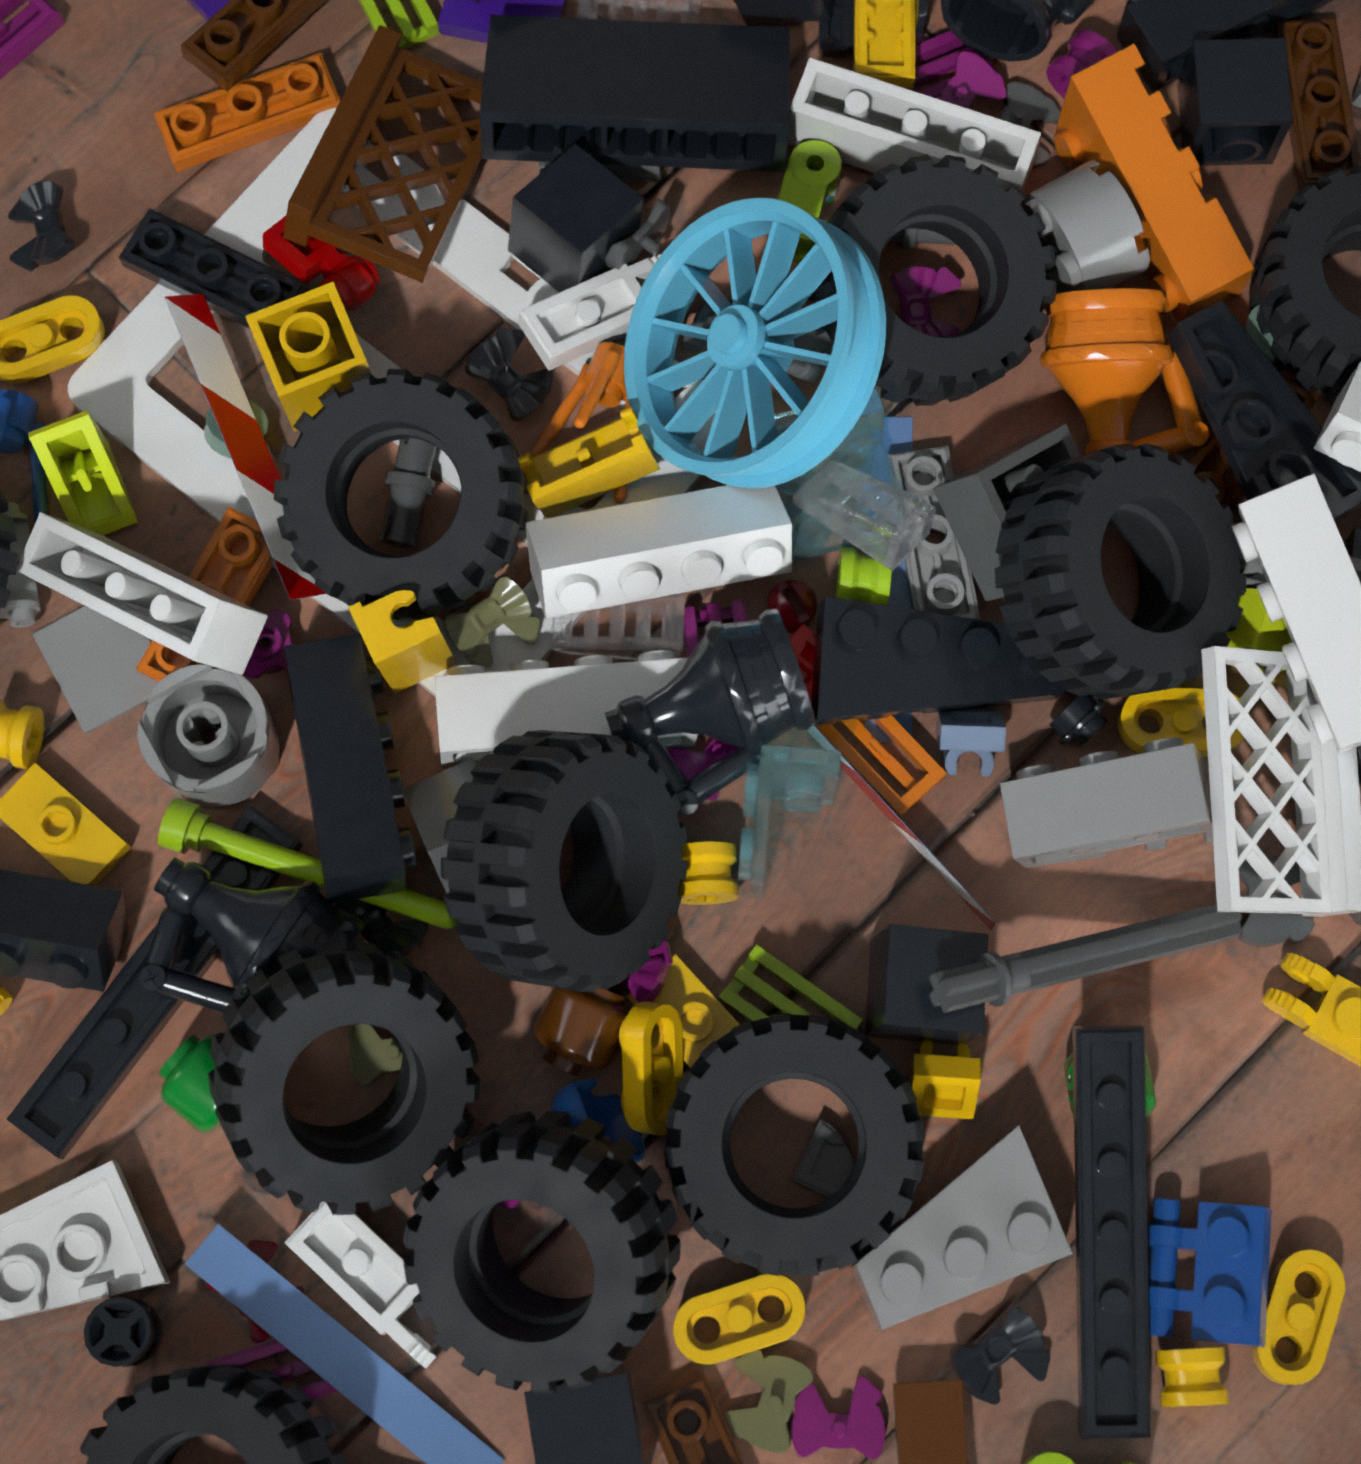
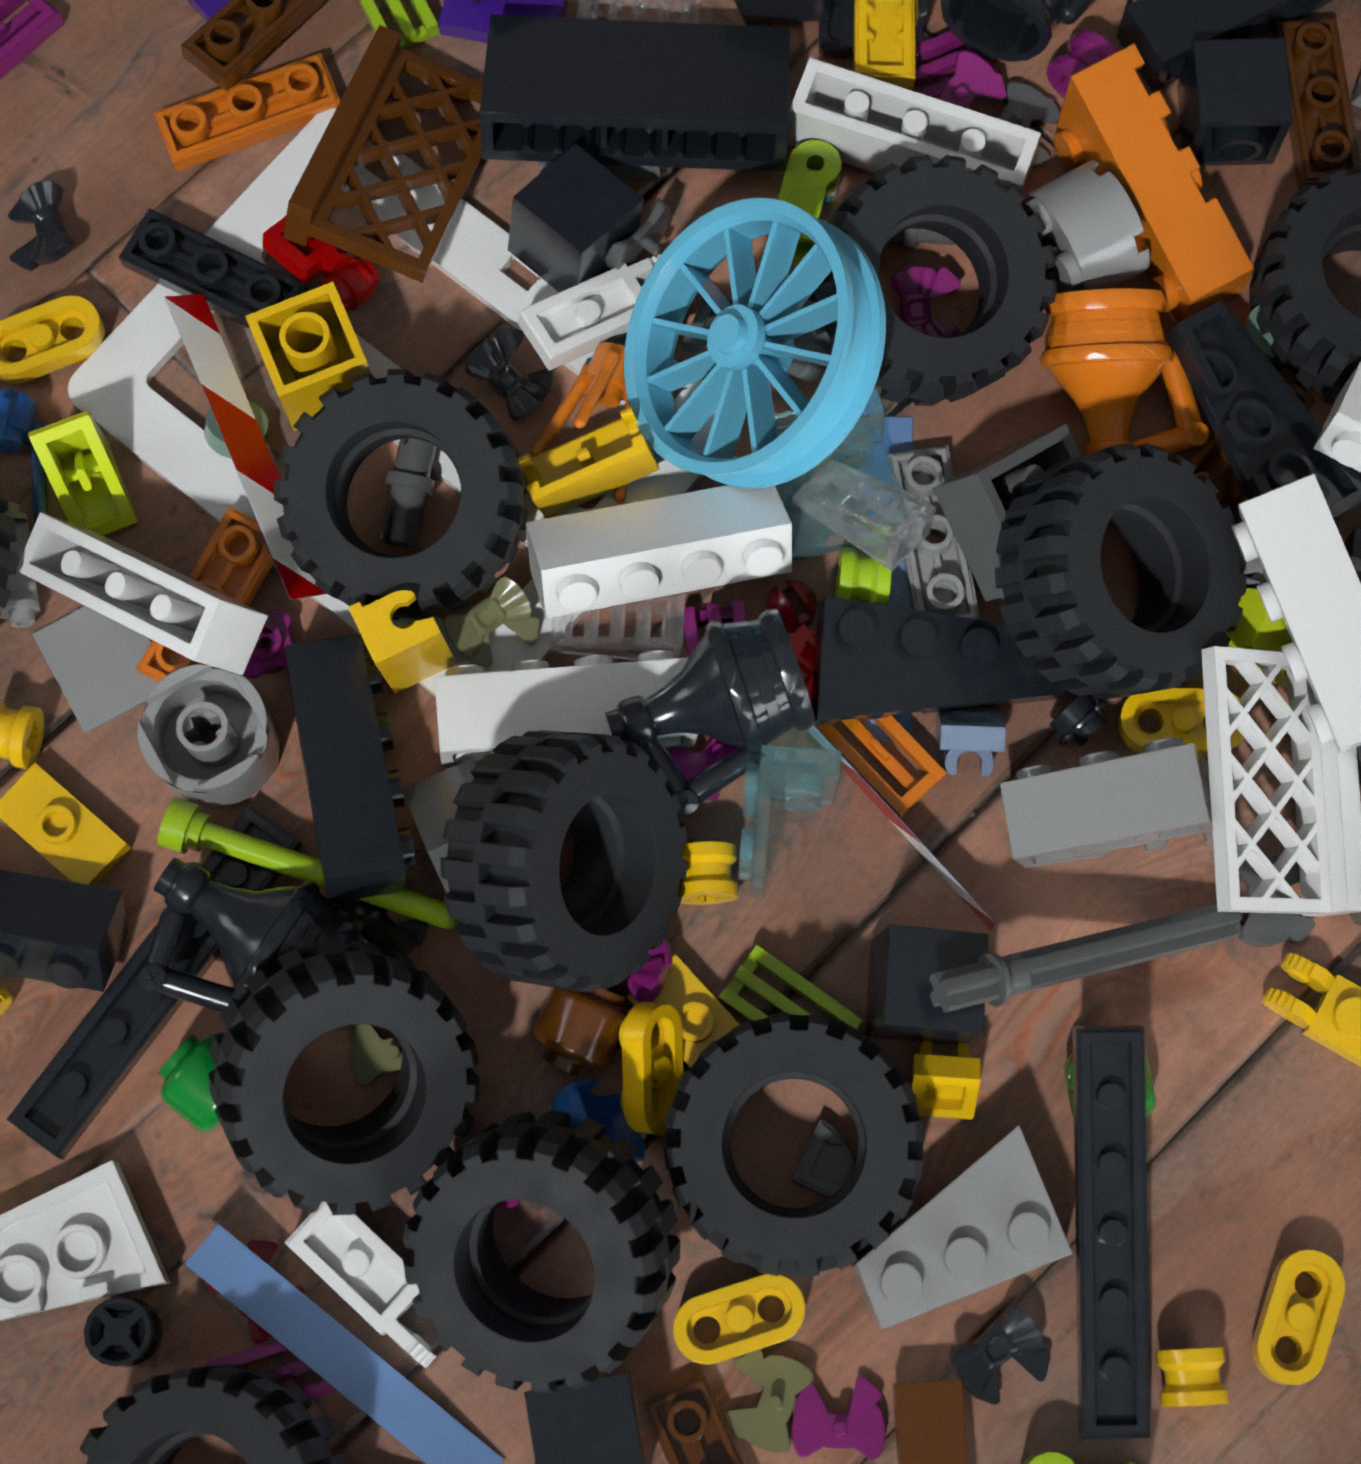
(1228, 1276): blue plate -> none

